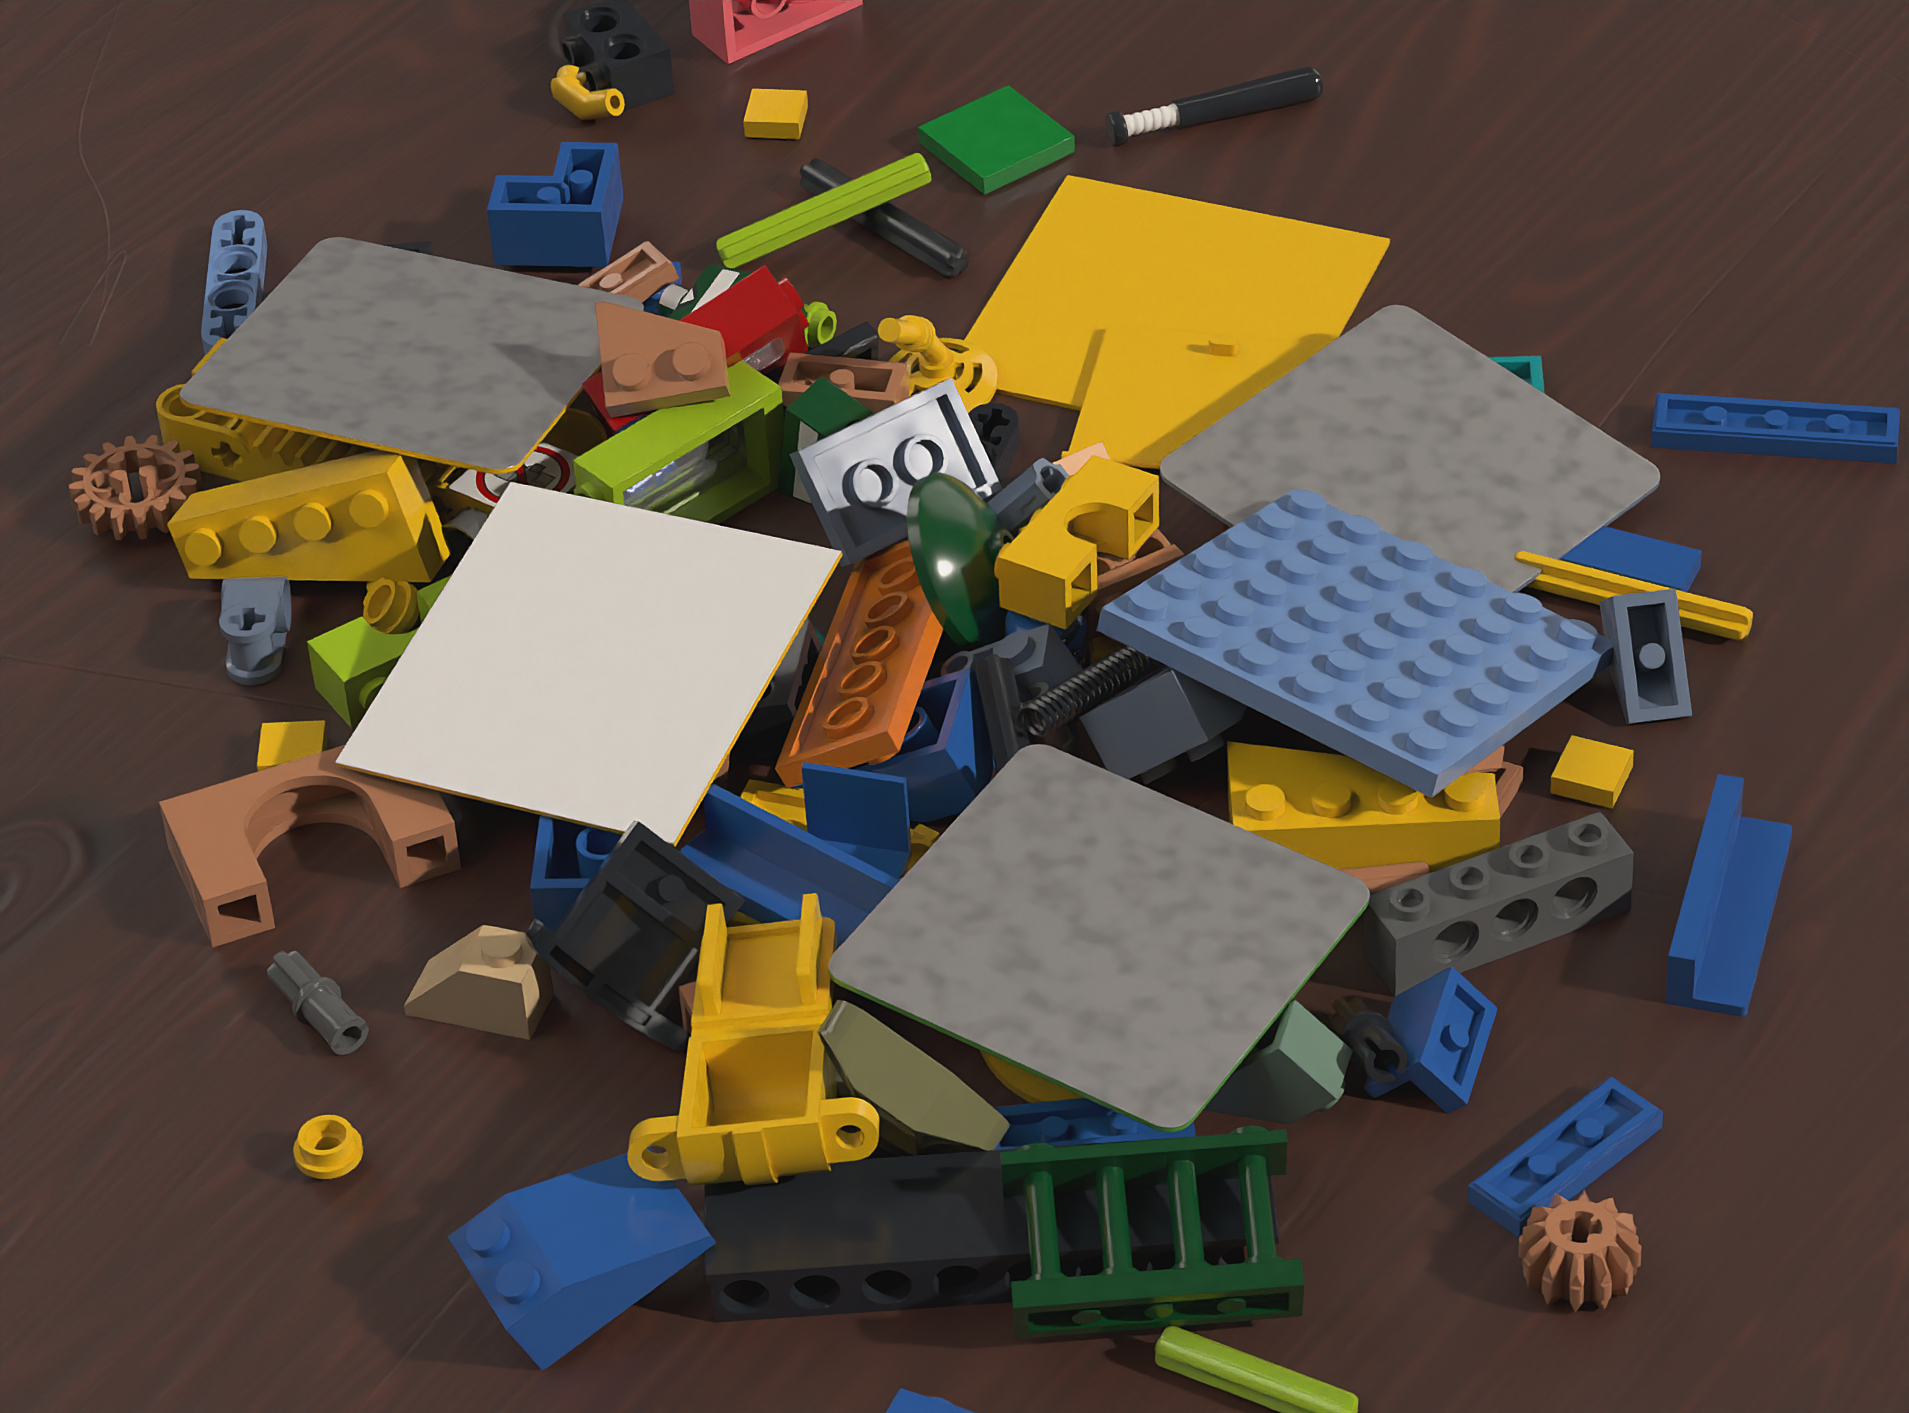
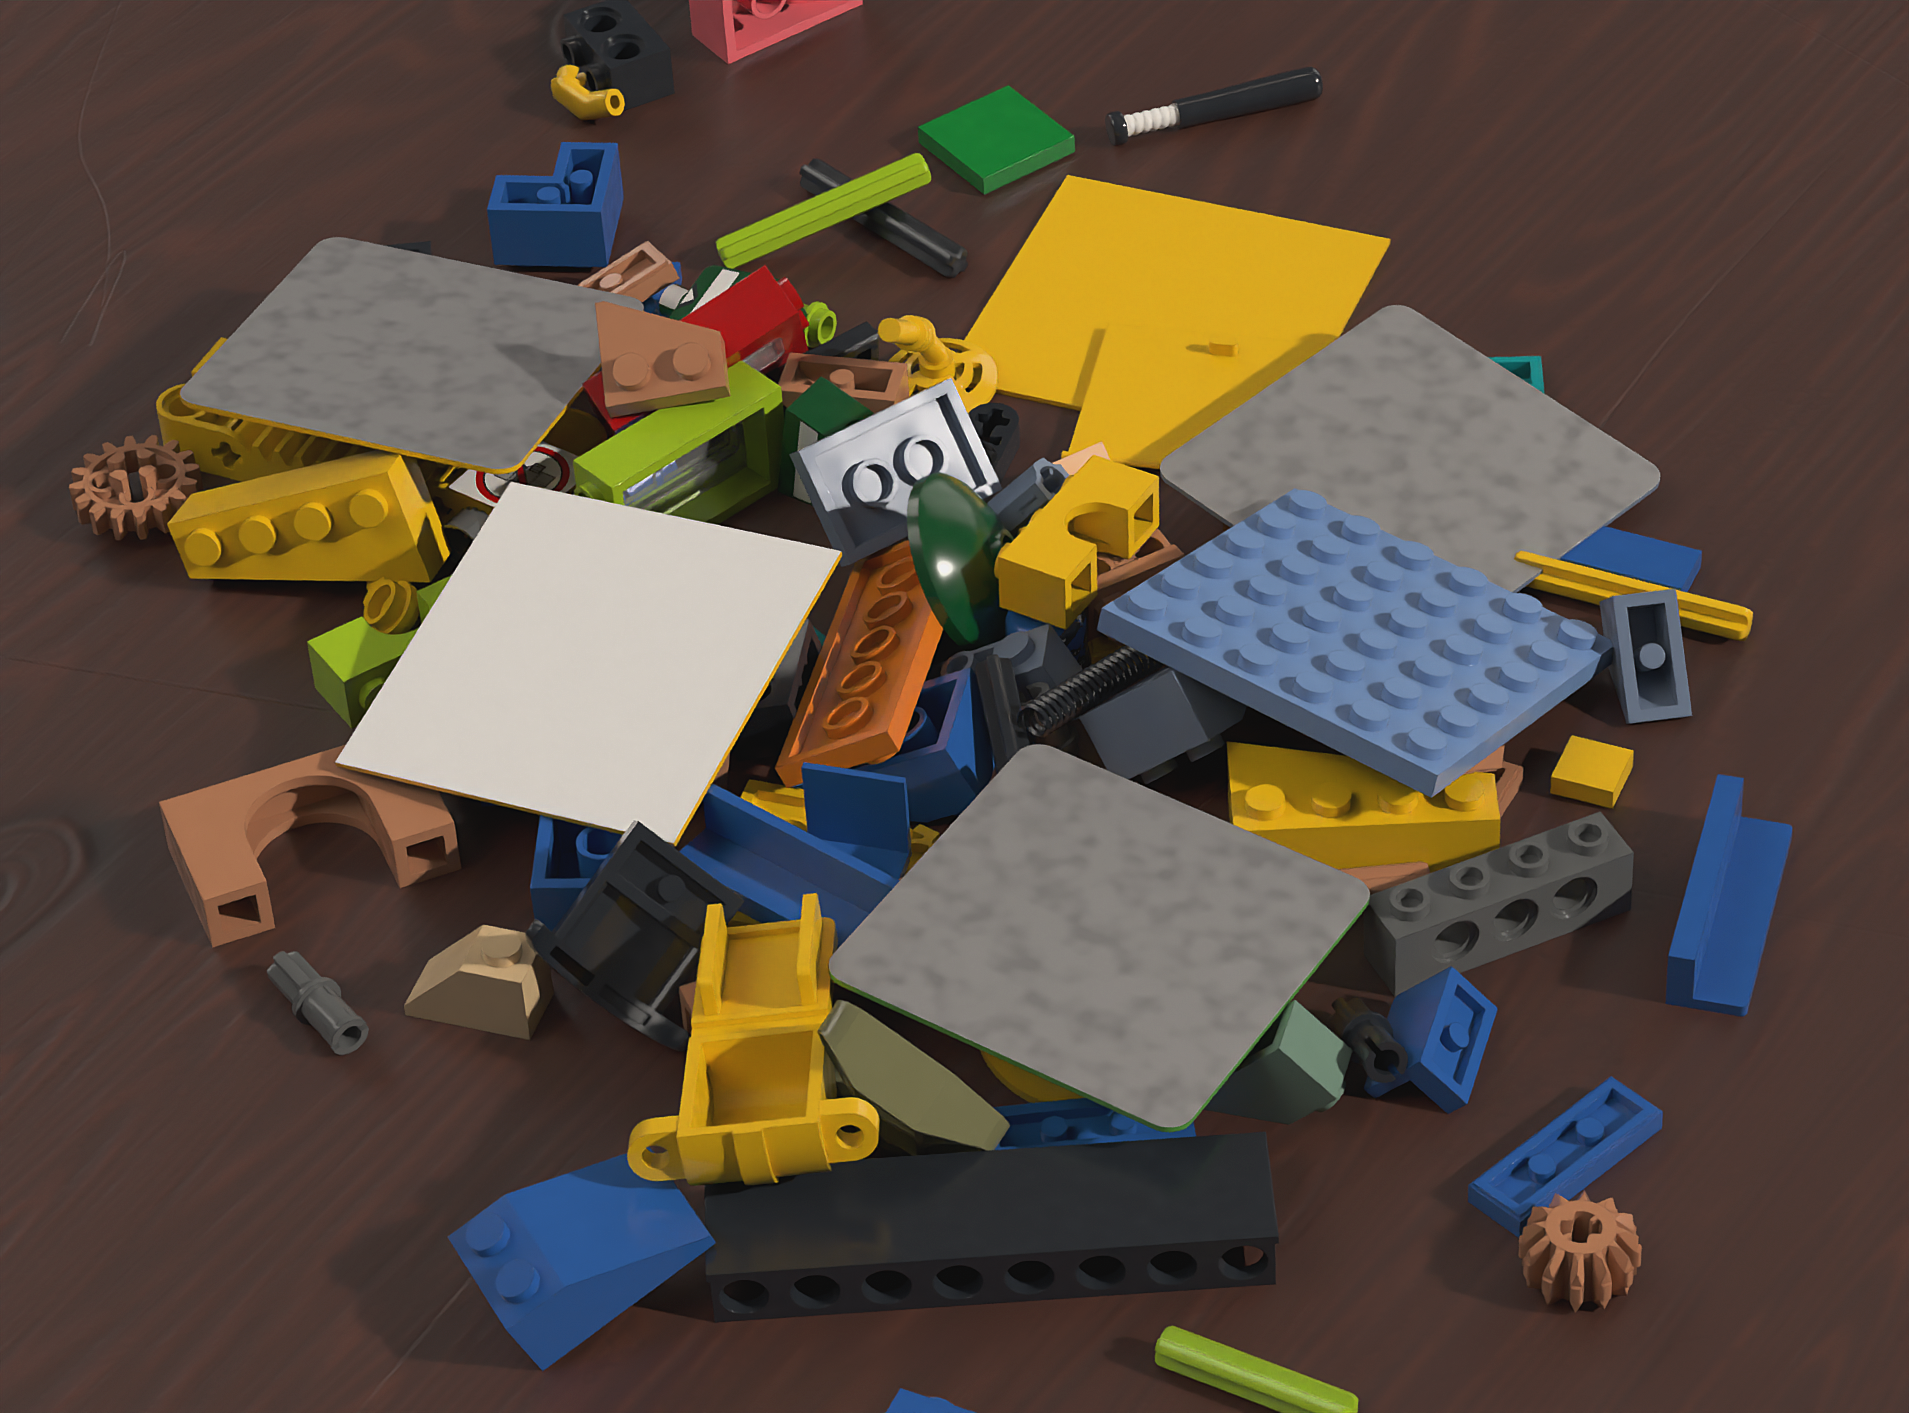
(233, 288): medium blue beam -> none
(256, 625): sand blue piece -> none
(290, 741): yellow tile -> none
(327, 1147): yellow plate -> none
(775, 114): yellow tile -> none
(1137, 1299): dark green fence -> none
(1776, 428): blue tile -> none

